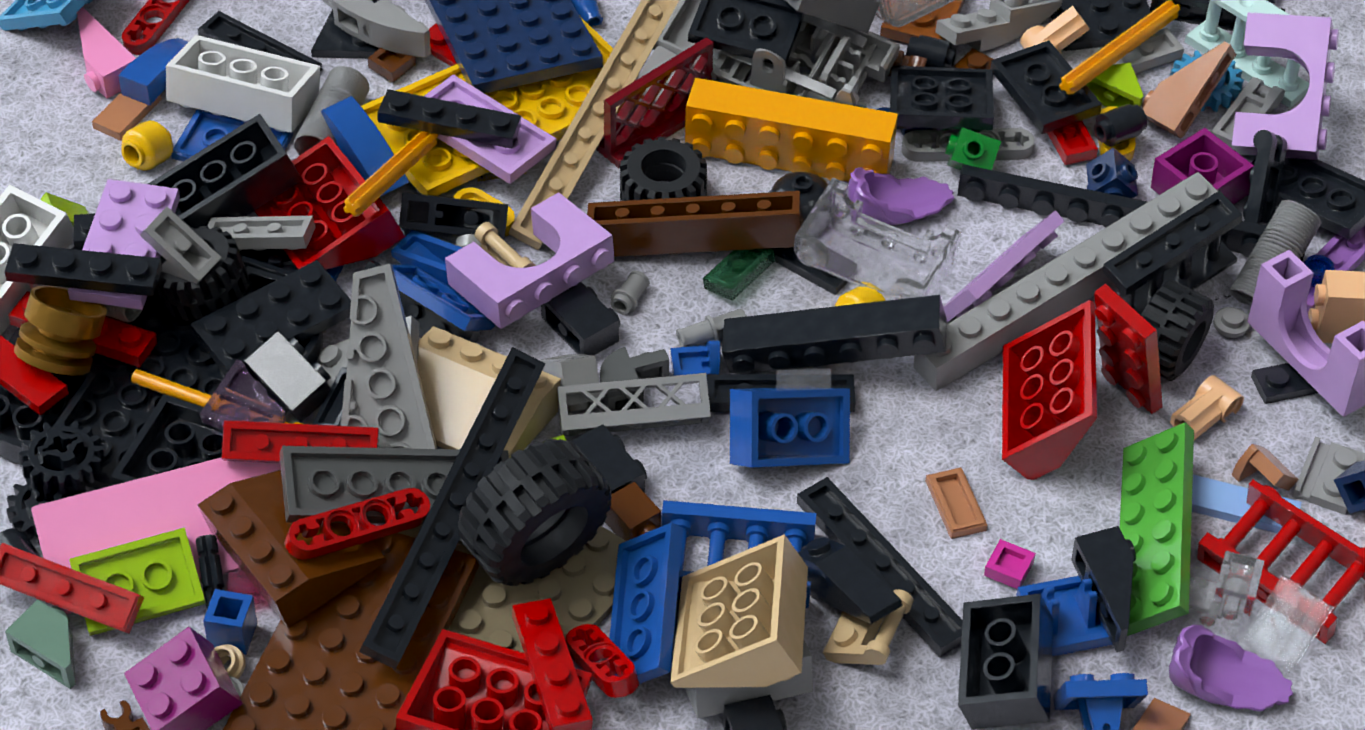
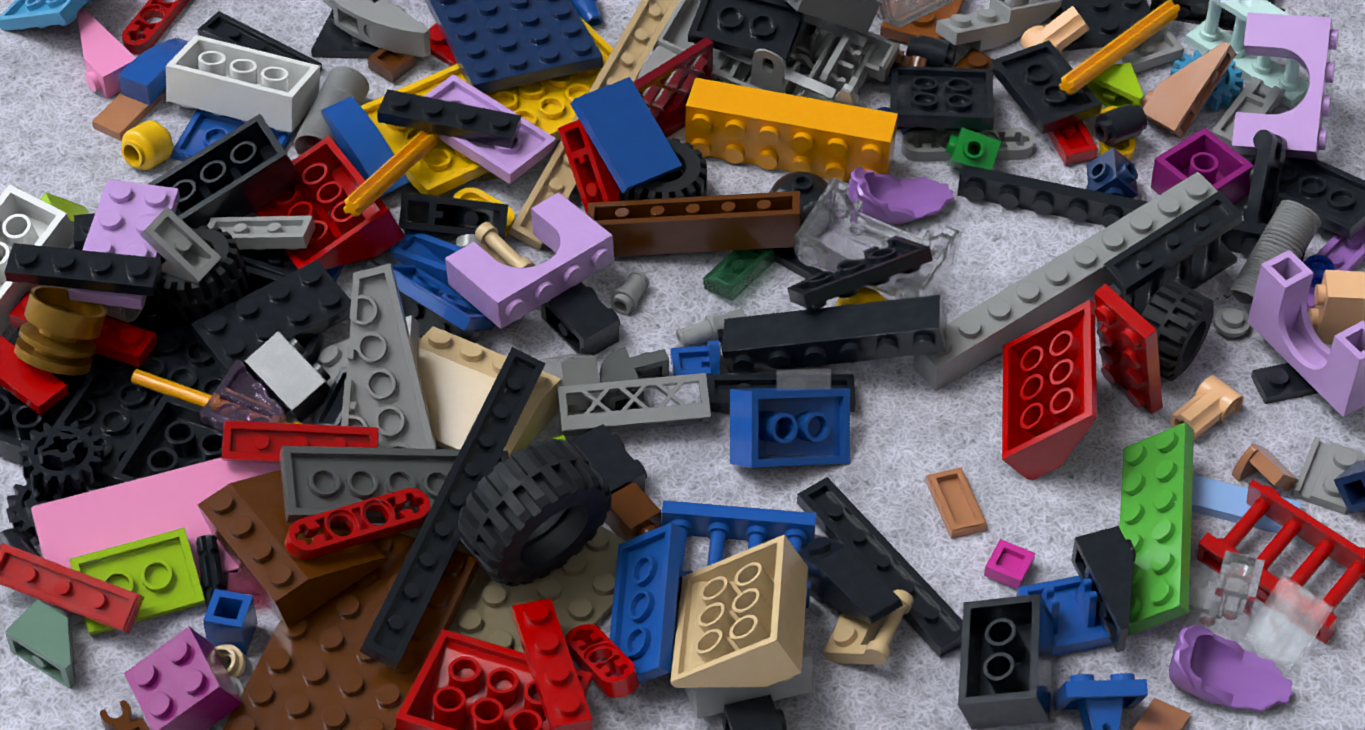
(587, 166): none -> red slope
(626, 134): none -> blue tile
(875, 269): none -> black wing
(1004, 267): lavender plate -> none

